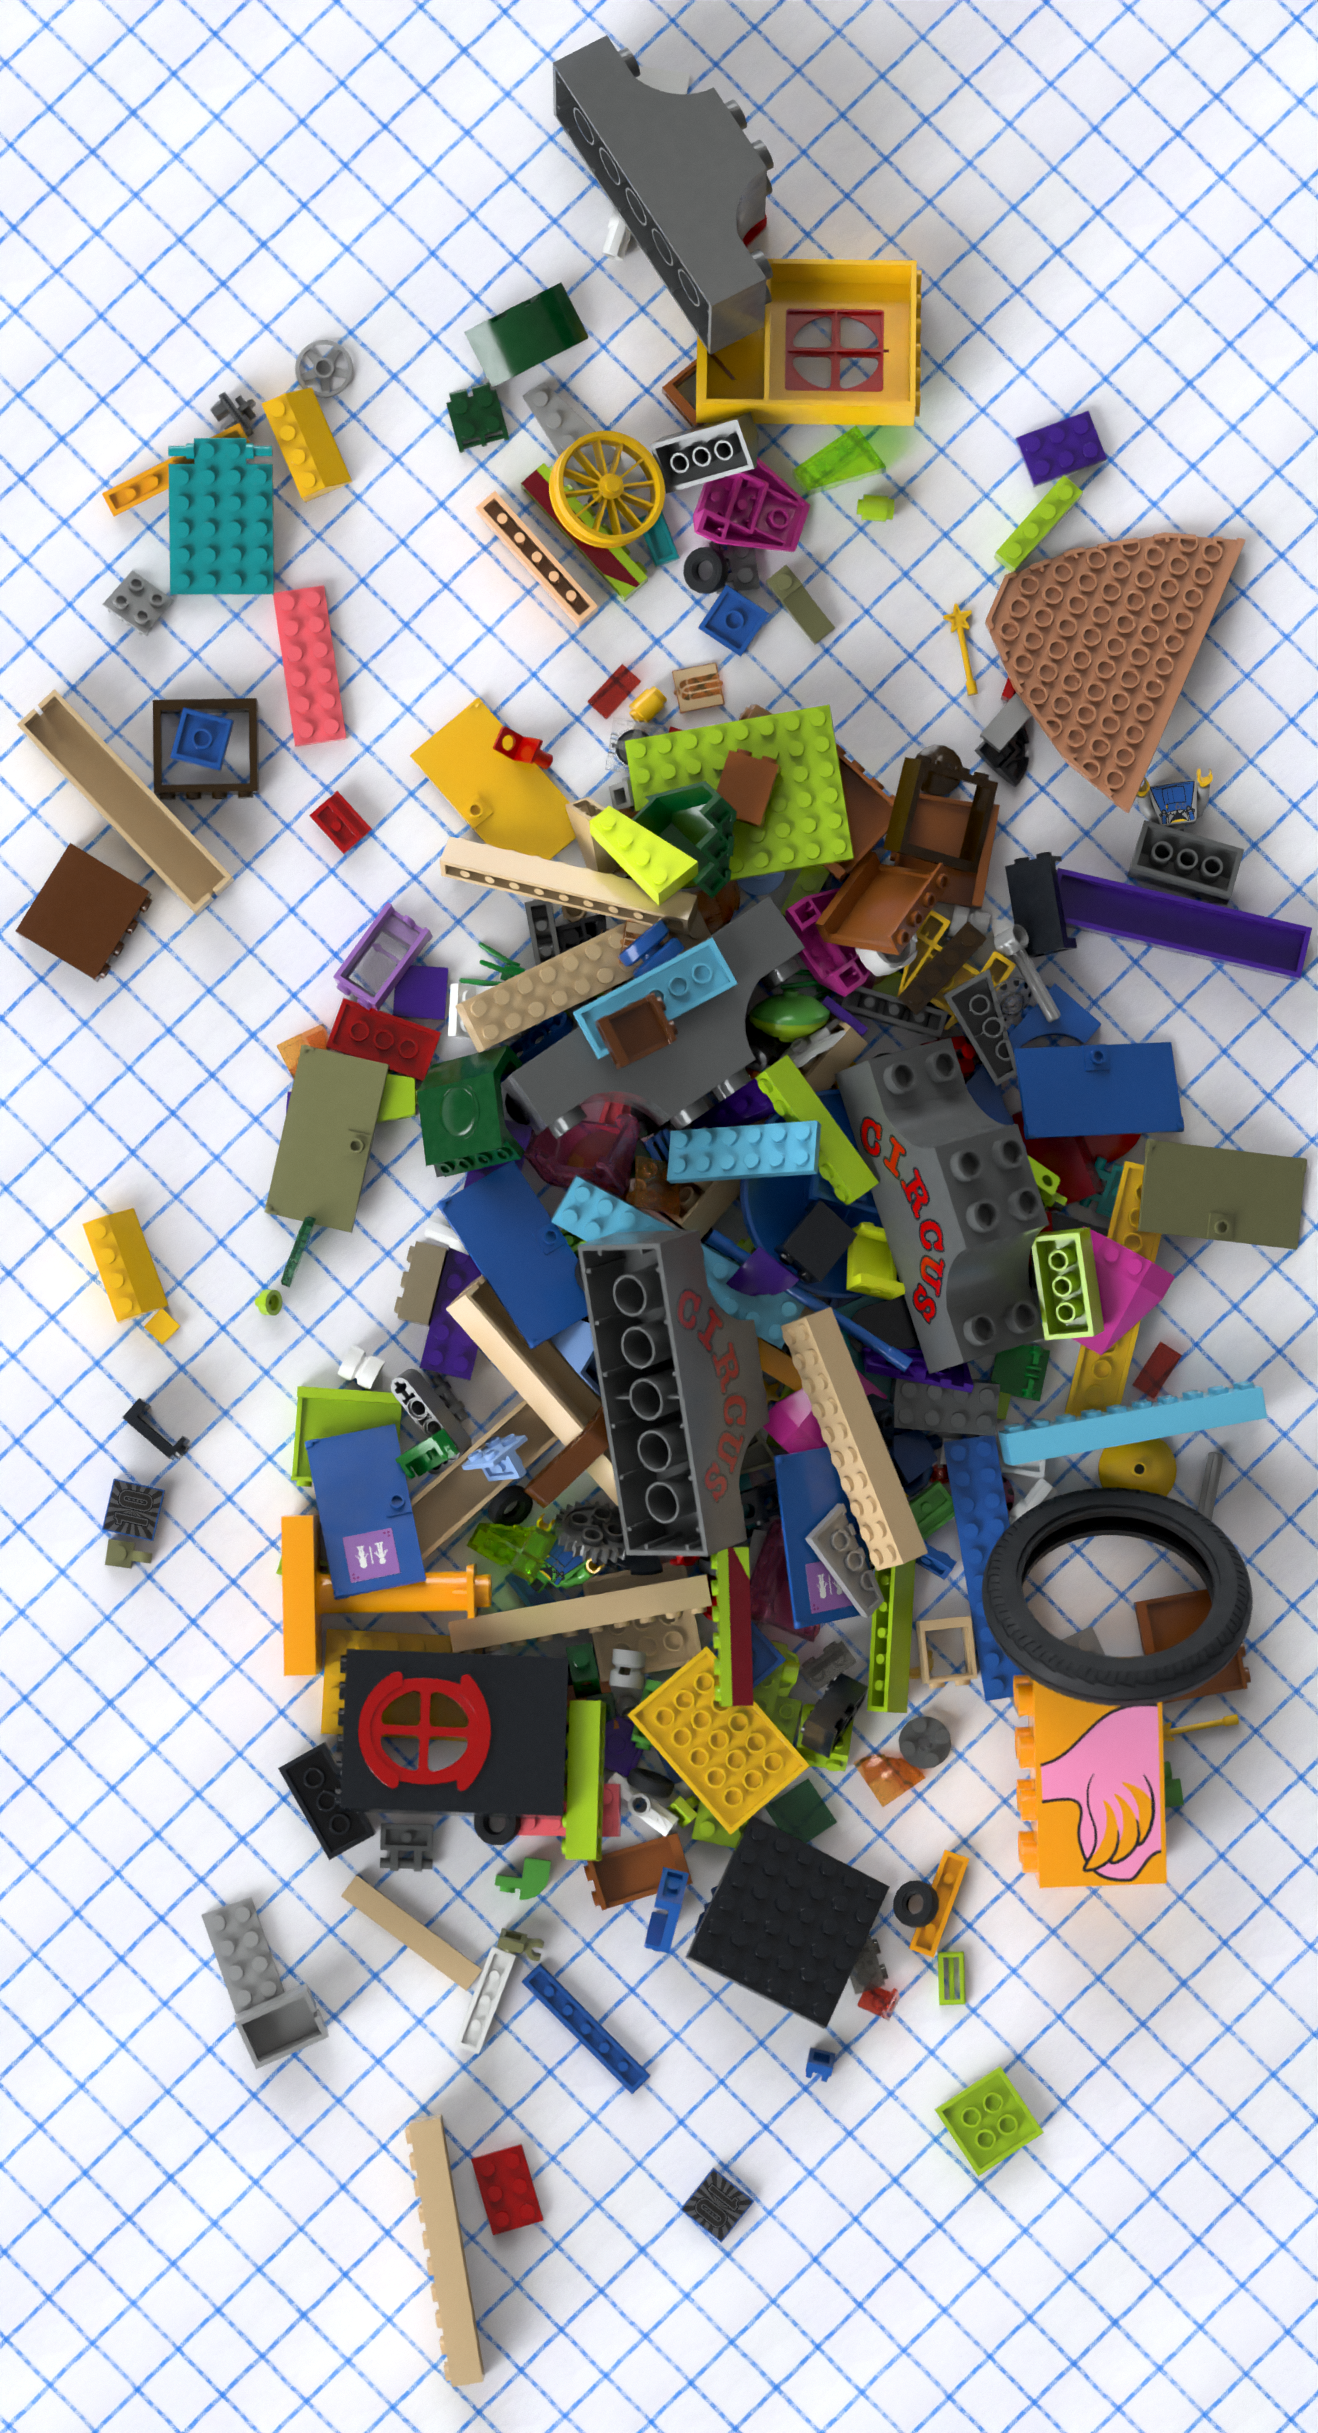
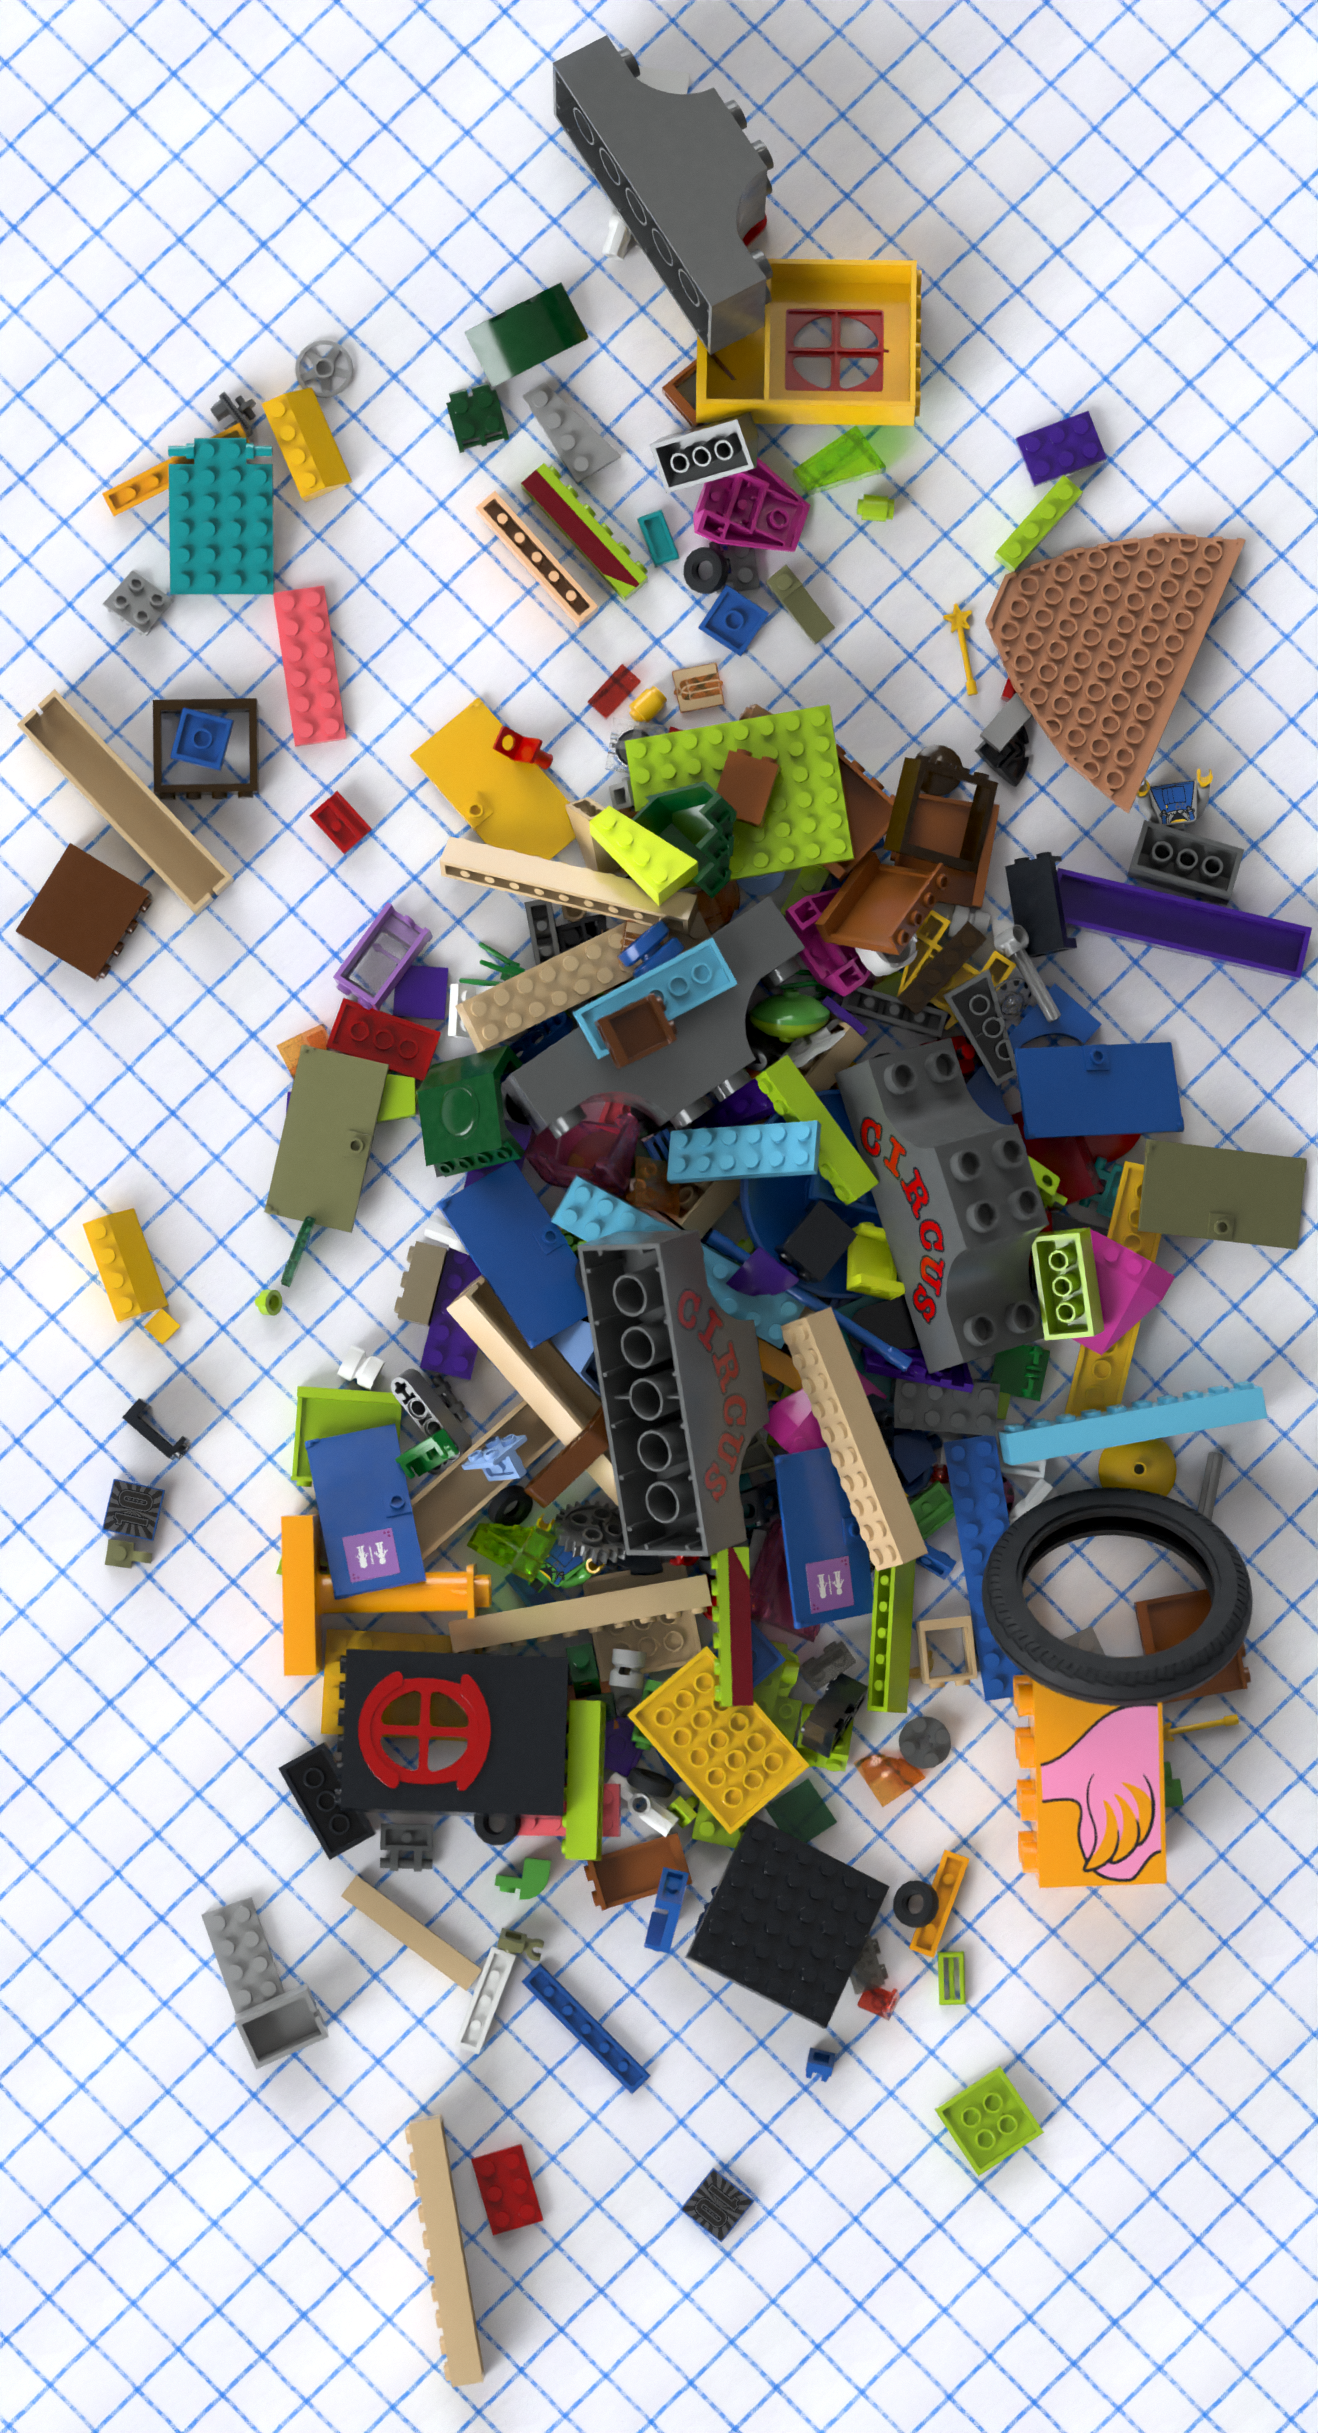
(607, 489): yellow wheel -> none
(839, 1552): light grey wing -> none
(1156, 1370): clear red tile -> none

